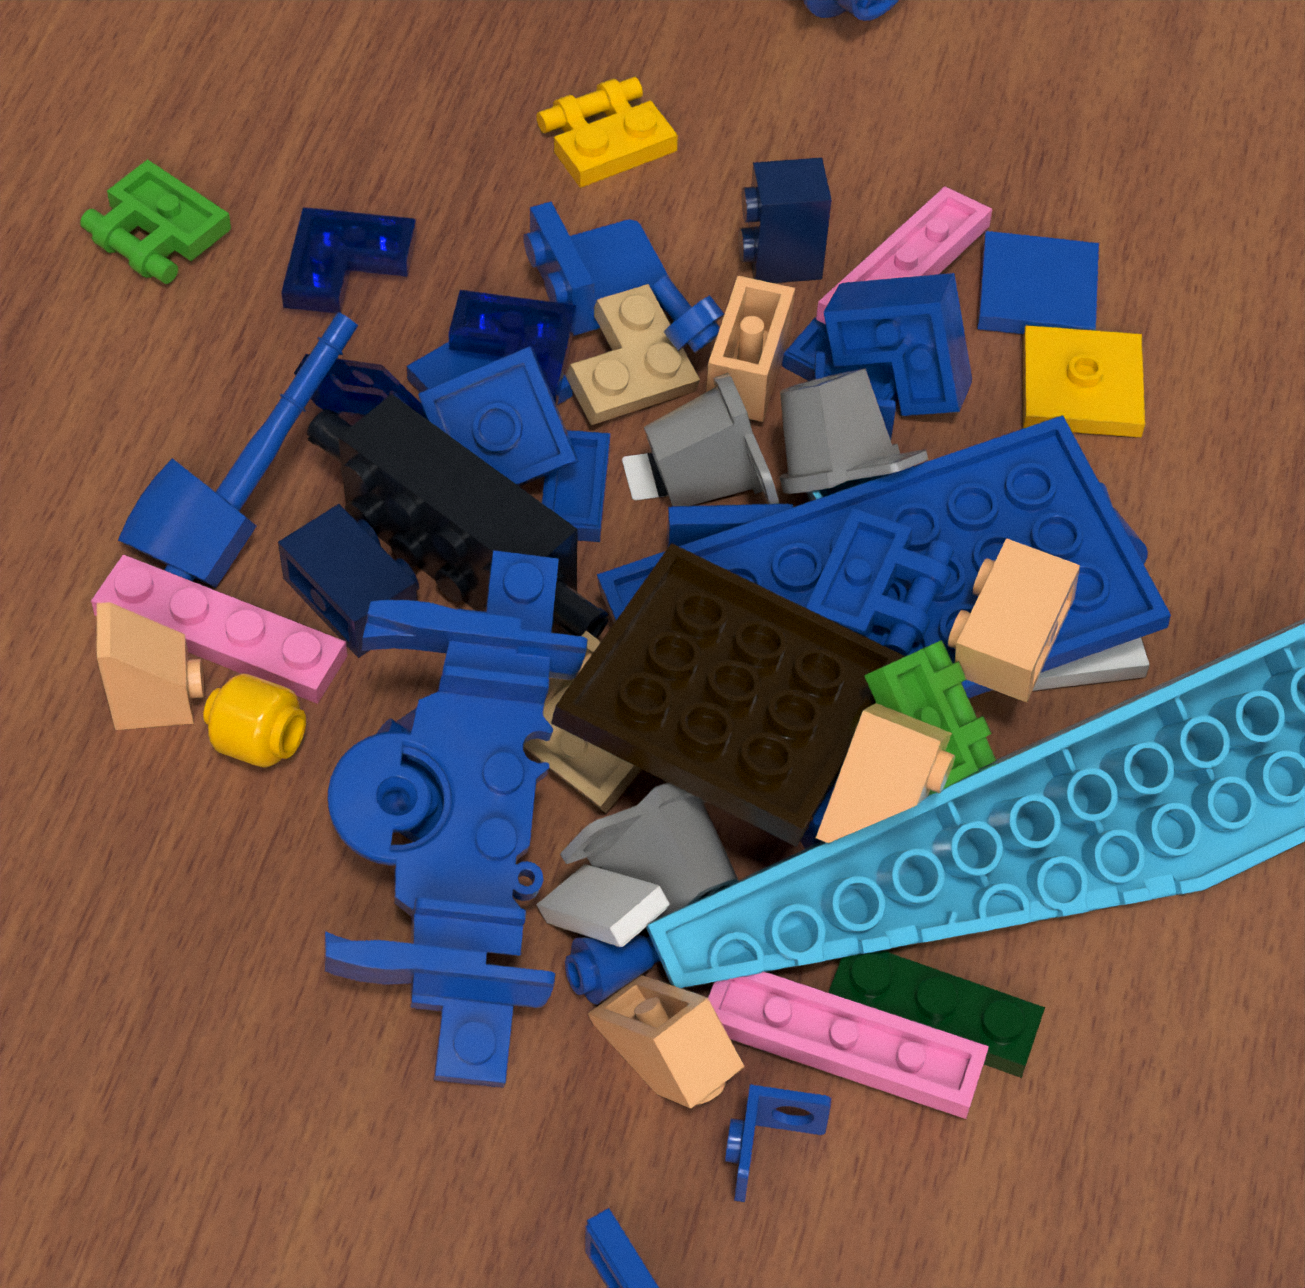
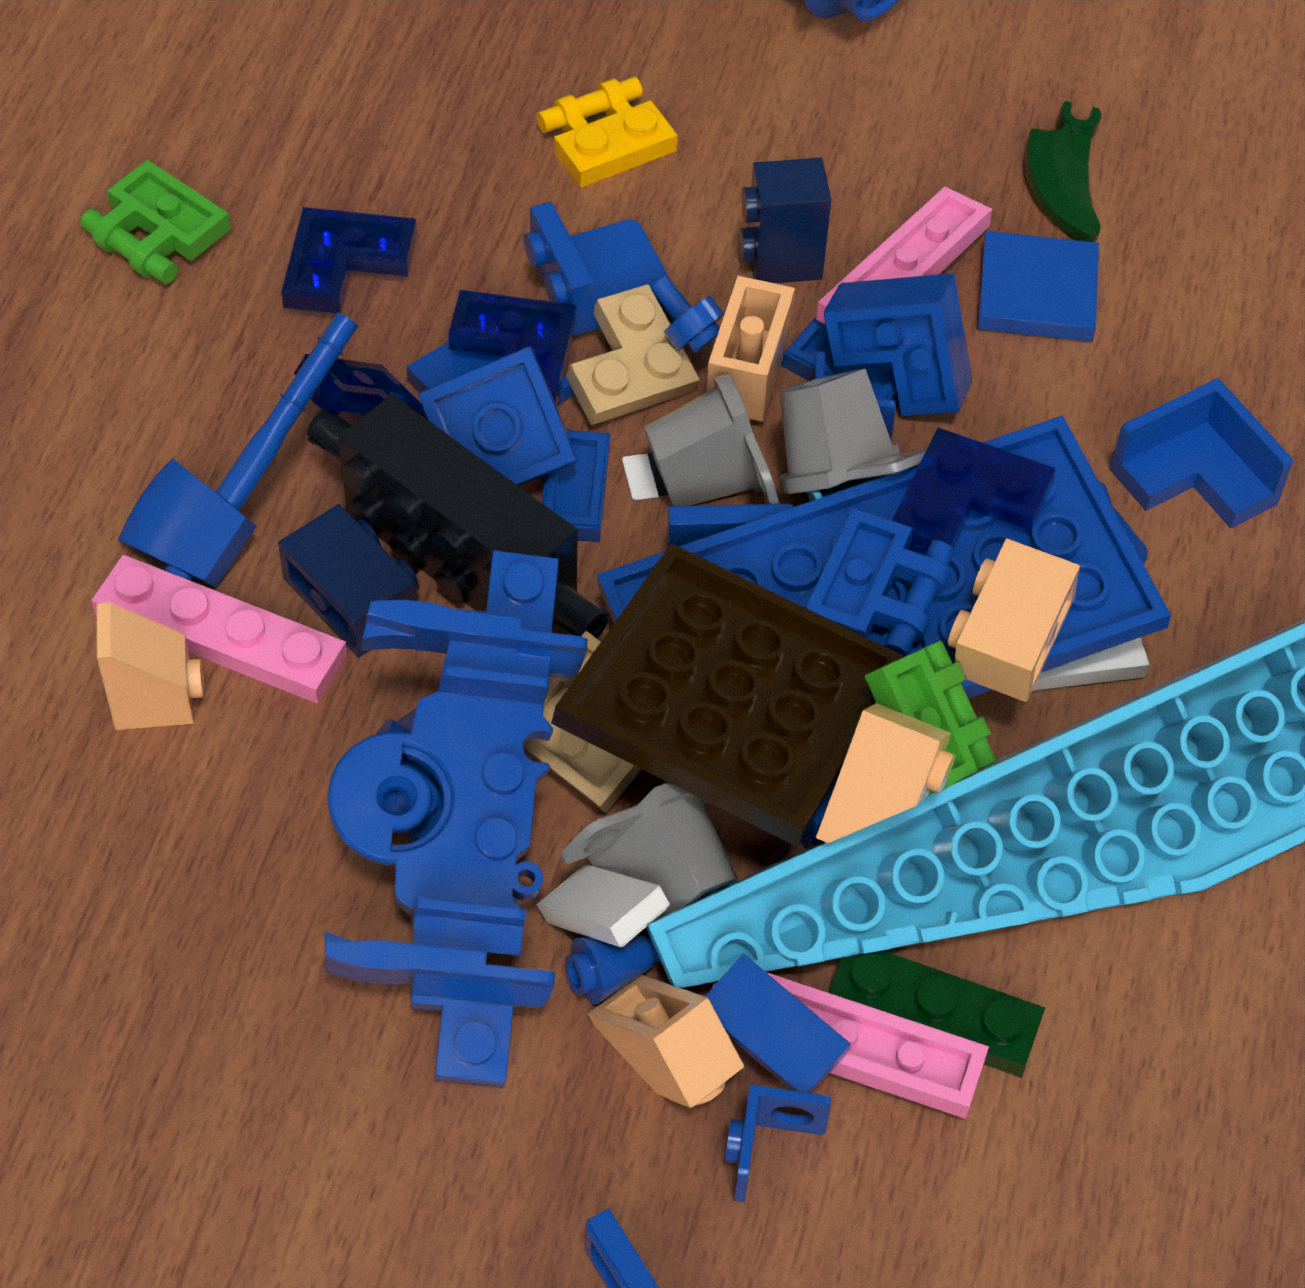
(254, 720): yellow head -> none
(776, 1027): none -> blue tile
(970, 476): none -> clear blue plate
(1059, 172): none -> dark green piece
(1084, 377): yellow plate -> none
(1203, 444): none -> blue panel

